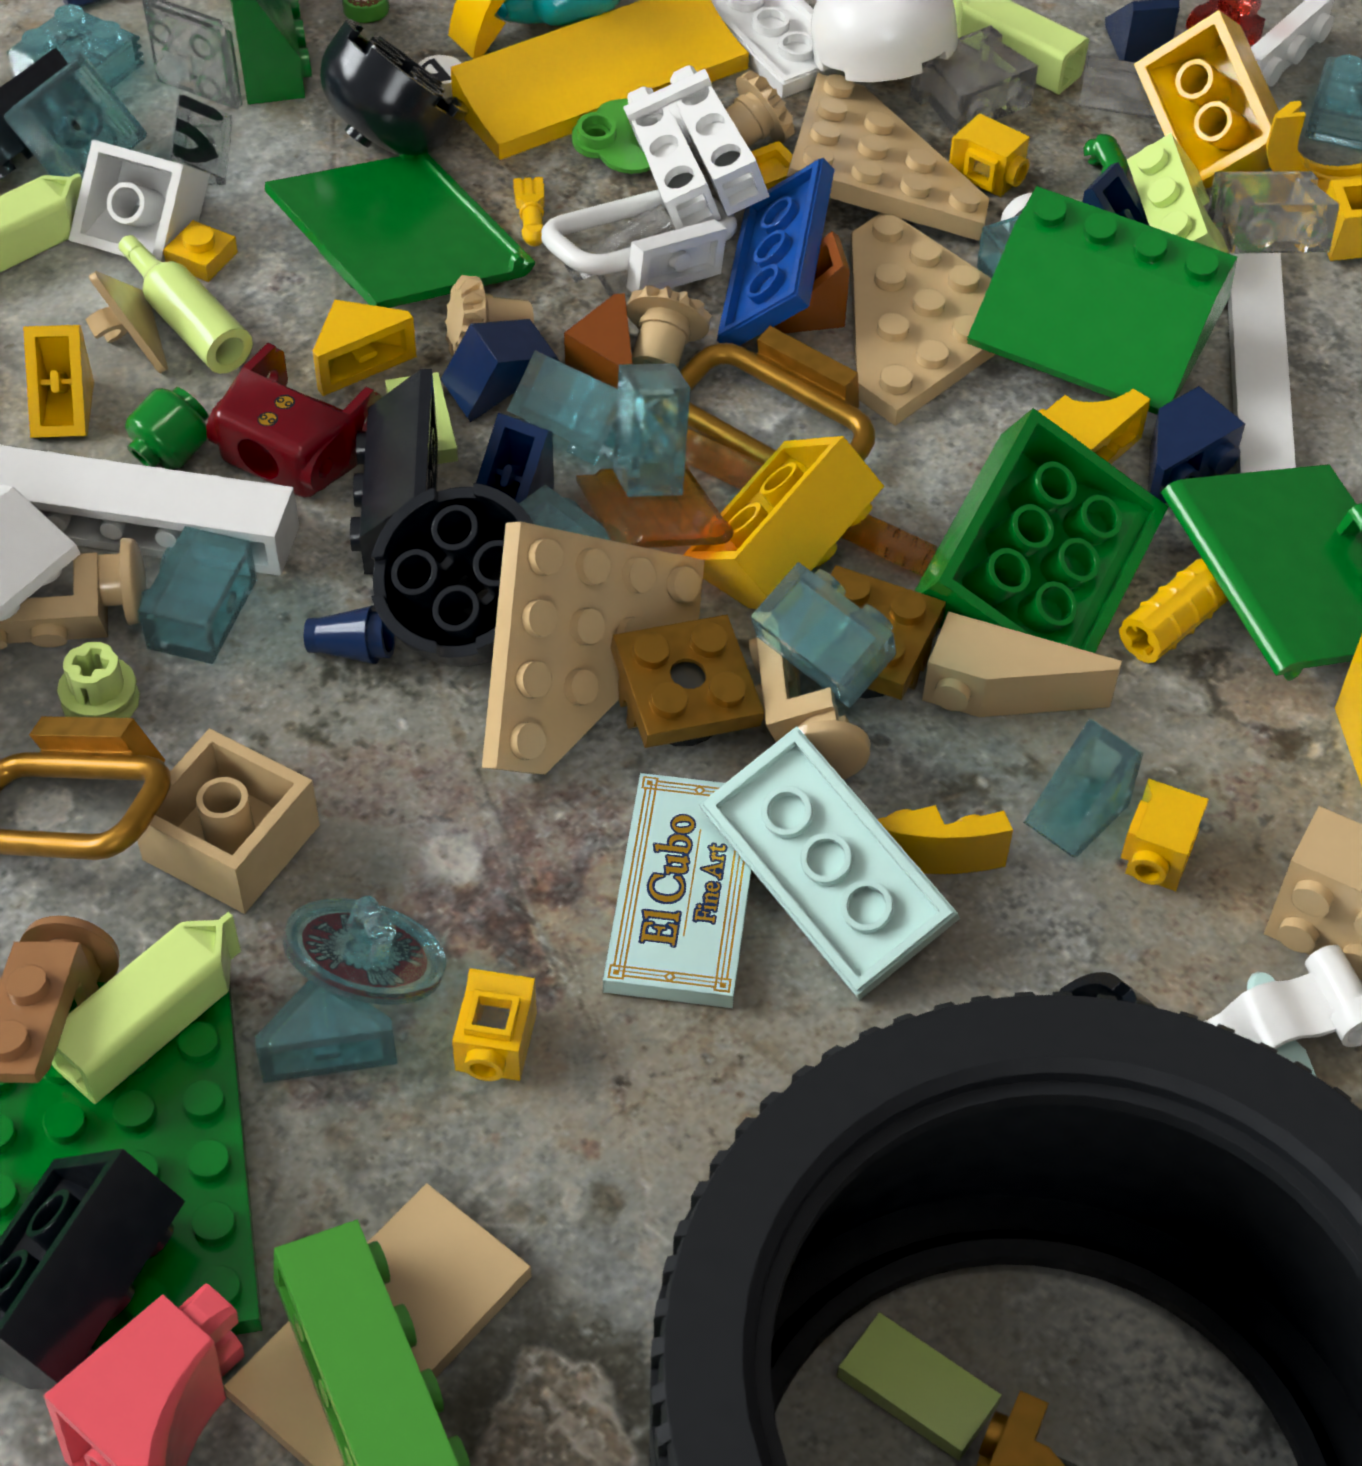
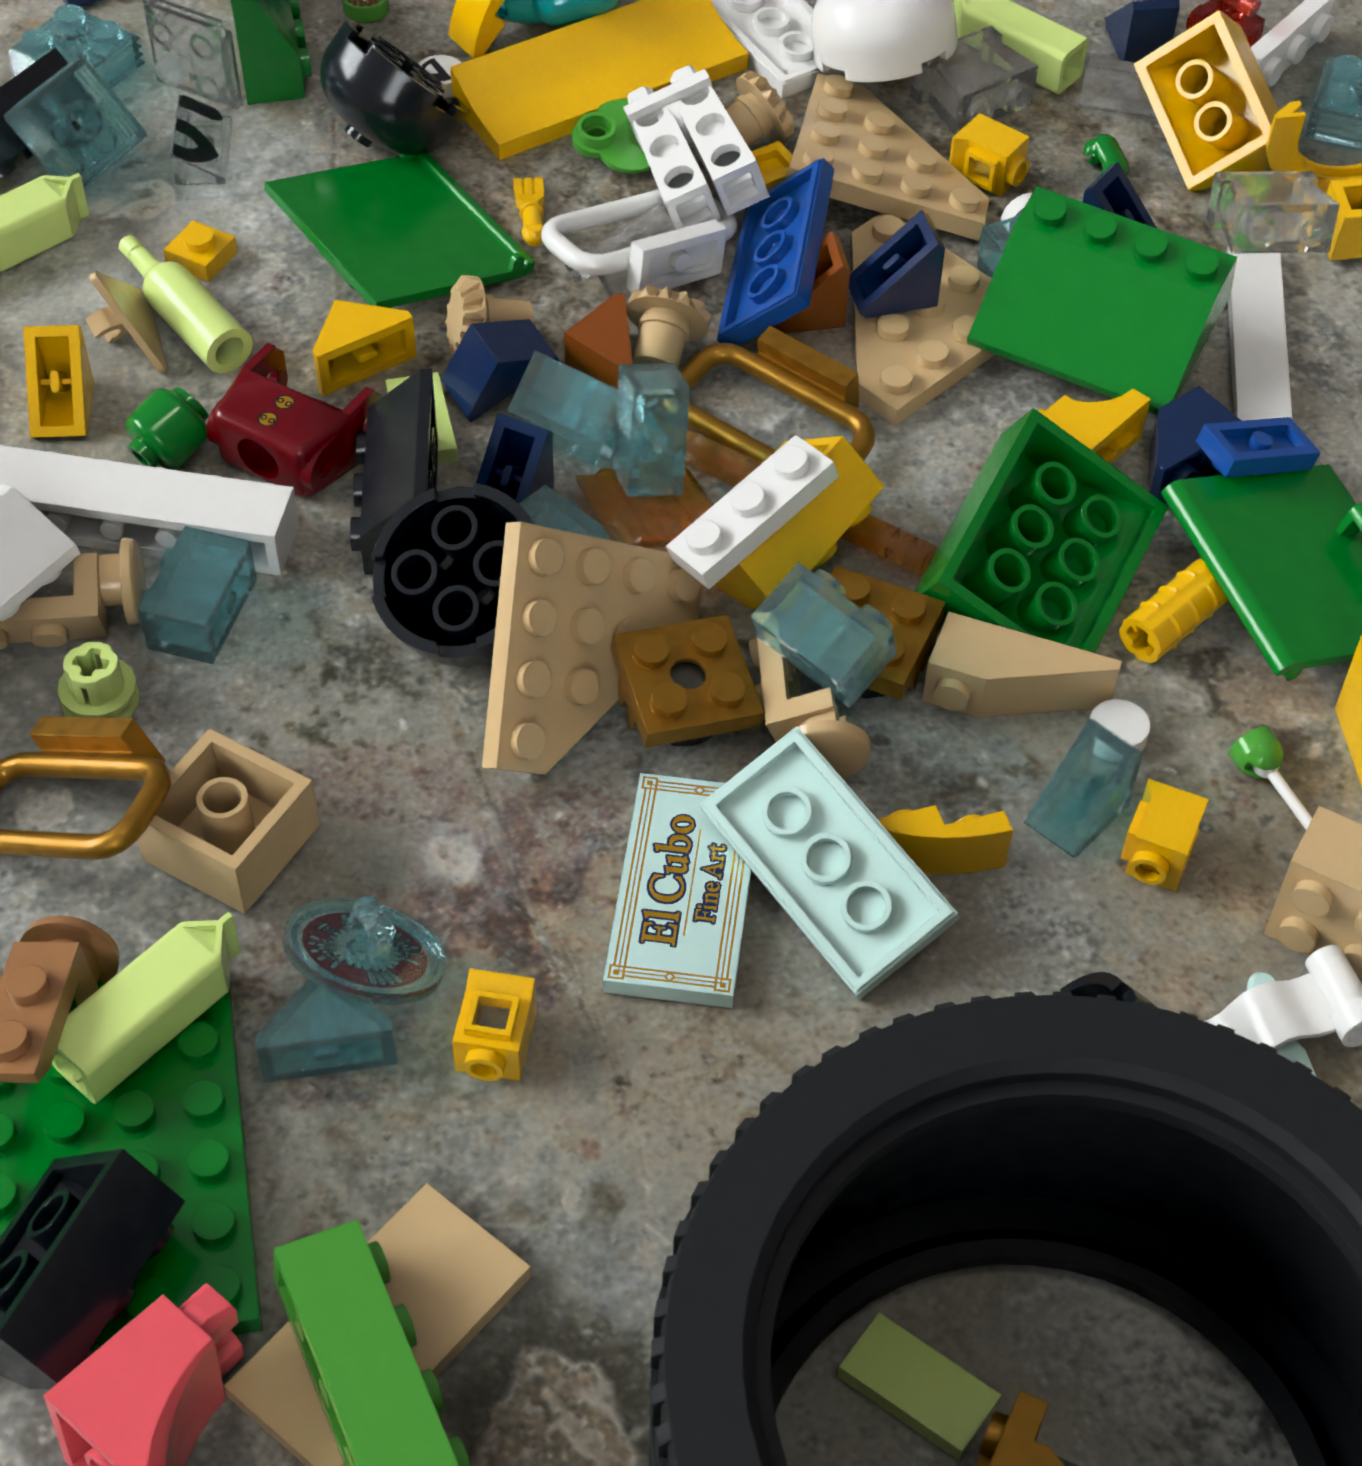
(135, 196): white slope -> none
(350, 635): dark blue cone -> none
(752, 511): none -> white plate
(901, 272): none -> dark blue slope
(1124, 720): none -> white tile
(1174, 193): yellowish green arch -> none
(1257, 447): none -> blue plate
(1259, 757): none -> bright green hinge

